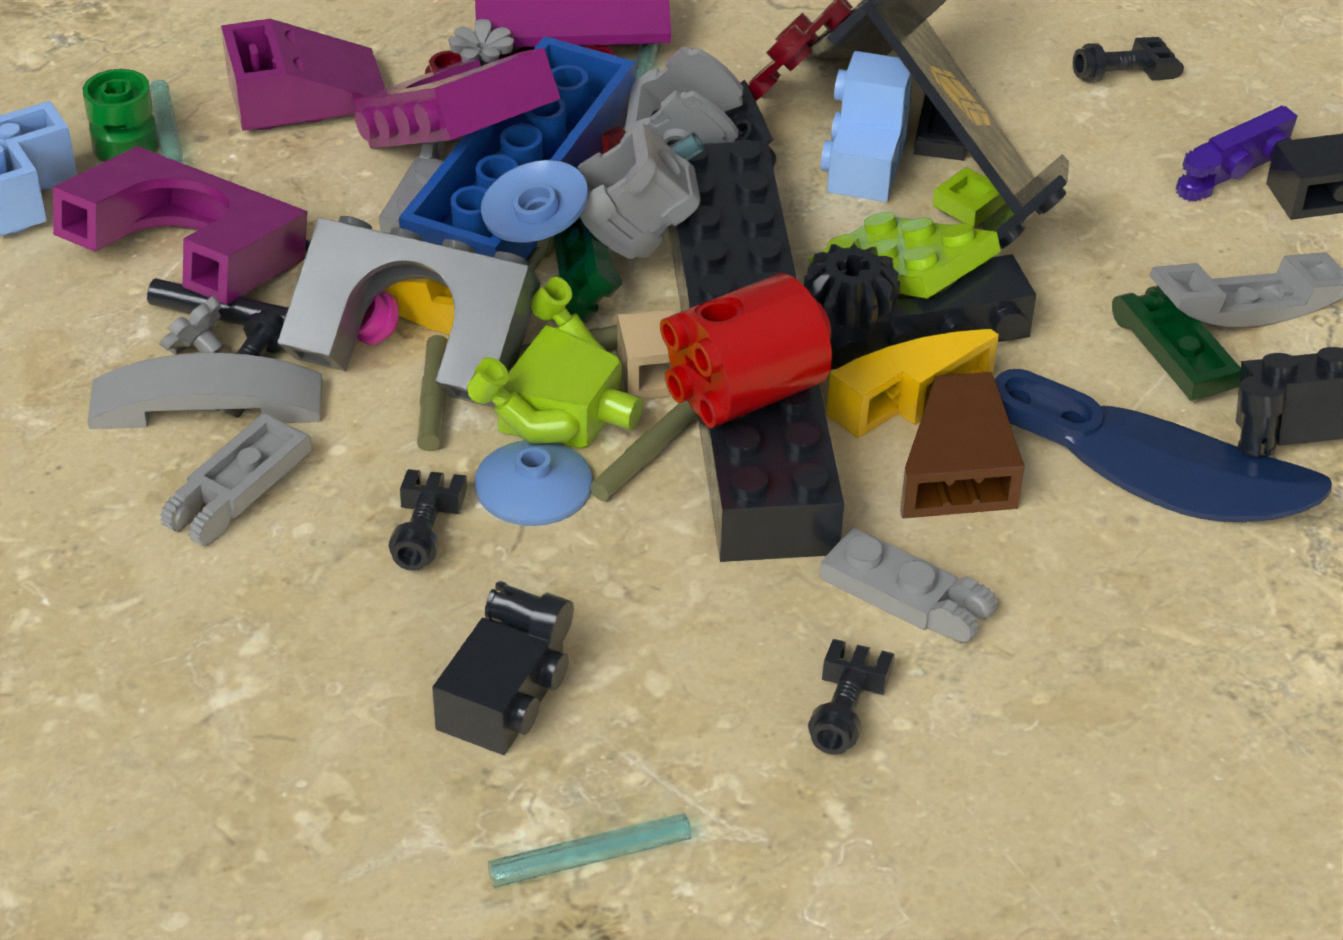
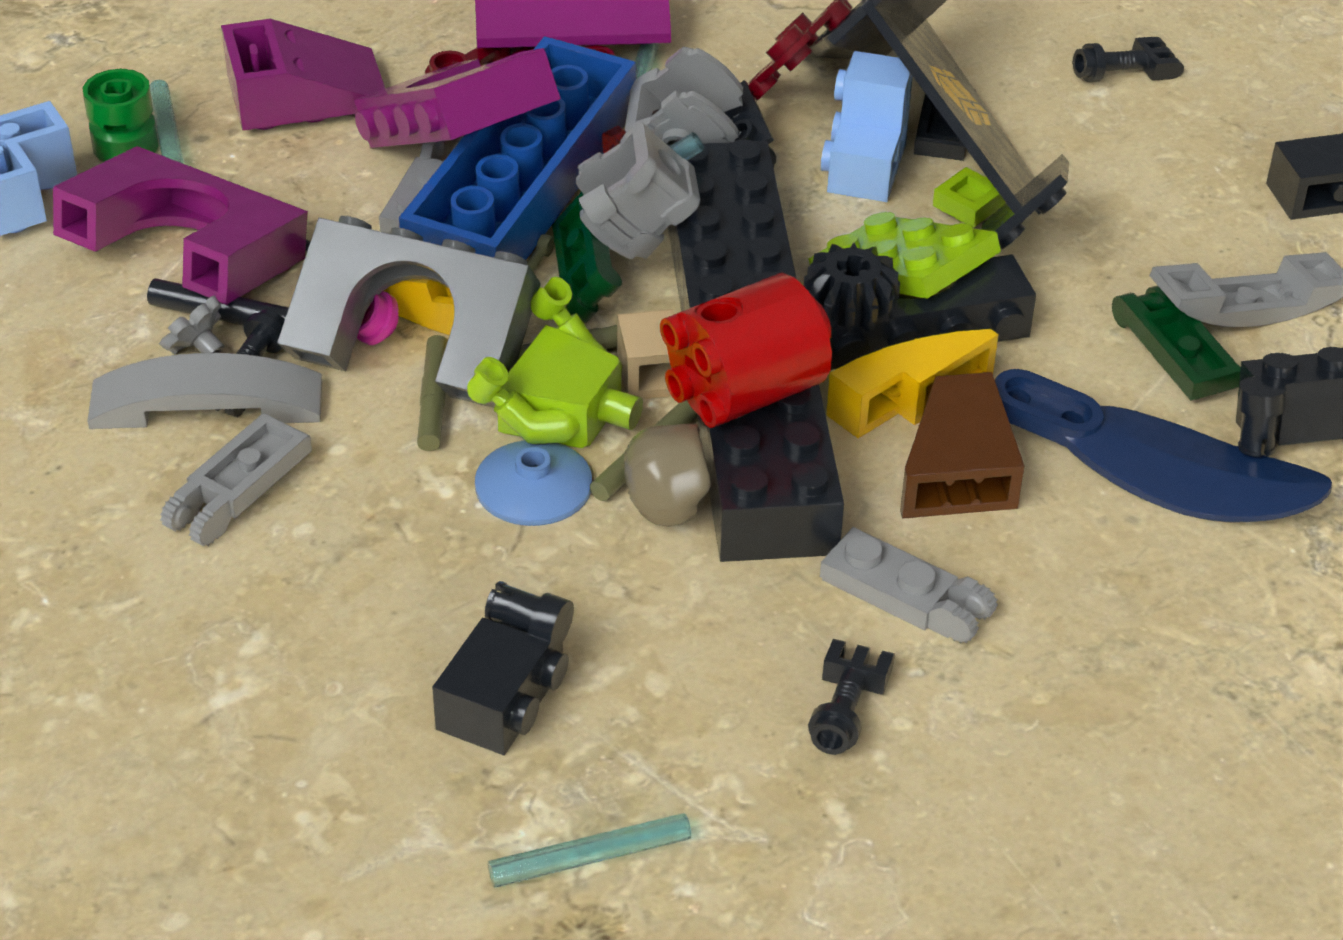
(414, 542): black hinge -> none
(482, 42): light grey plant -> none
(534, 201): medium blue dish -> none
(667, 473): none -> dark tan hair
(1234, 153): dark purple hinge -> none

